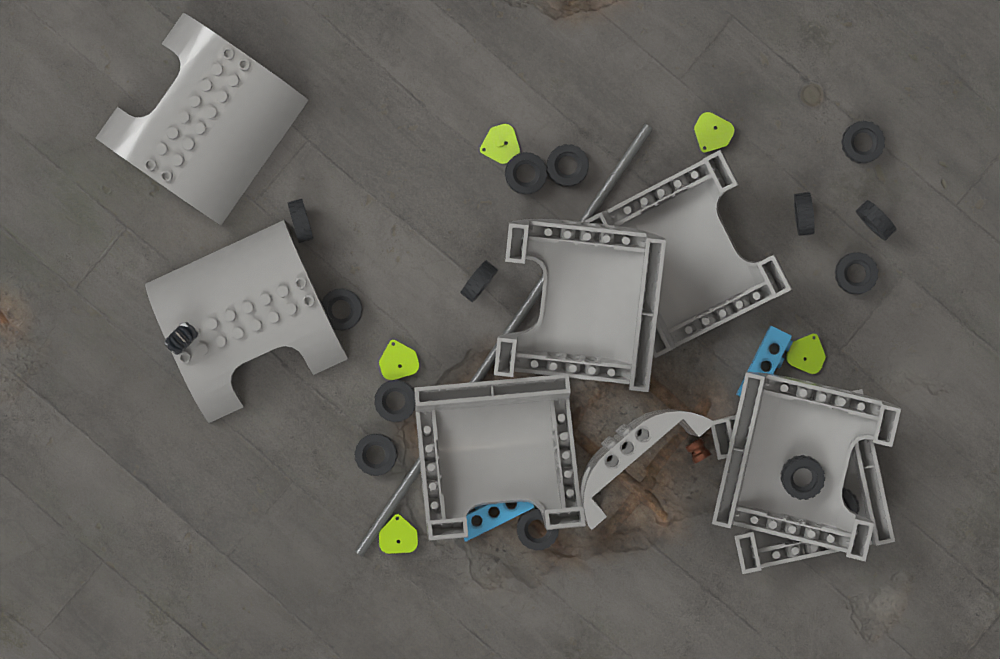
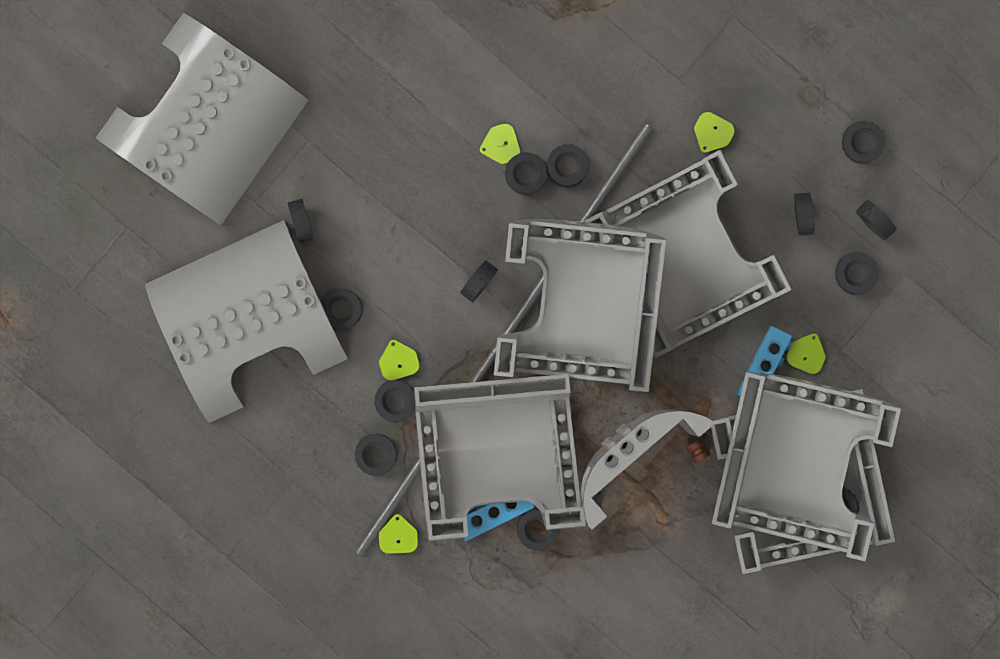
(181, 338): black gear -> none
(817, 477): black tyre -> none

